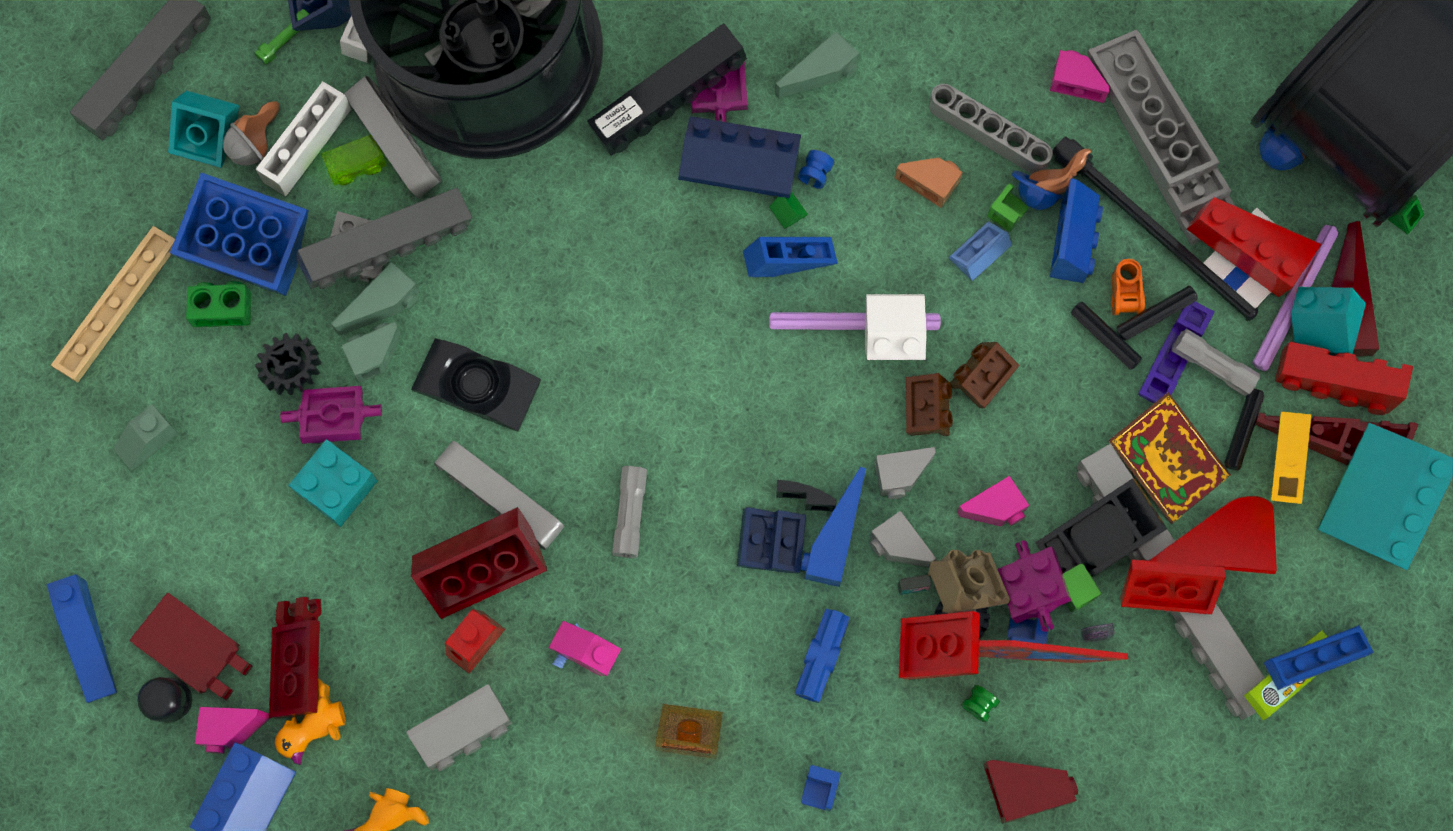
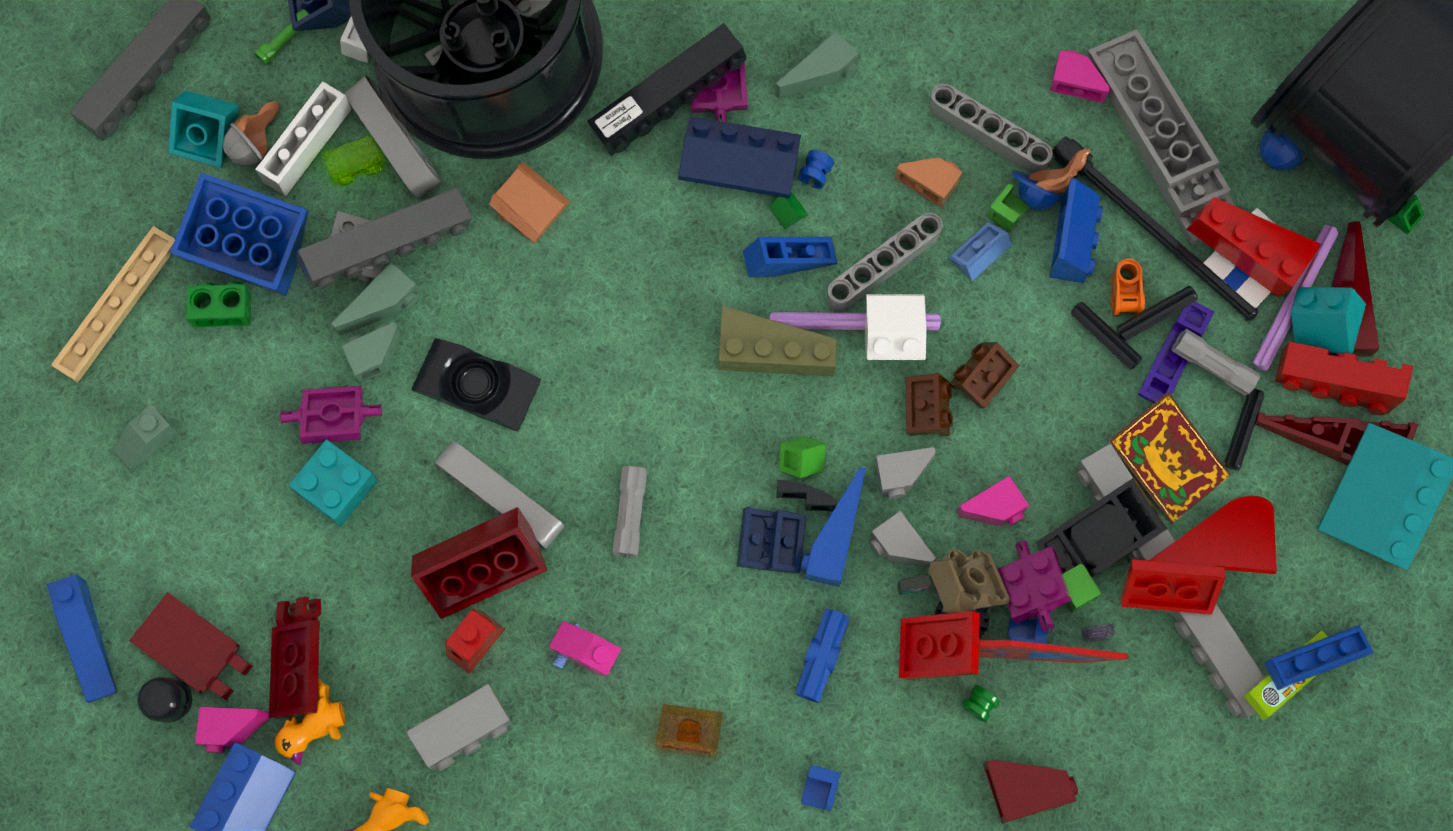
(288, 364): black gear -> none
(528, 202): none -> nougat slope
(769, 346): none -> olive wedge
(802, 456): none -> bright green panel
(889, 250): none -> light grey beam
(1291, 457): yellow slope -> none

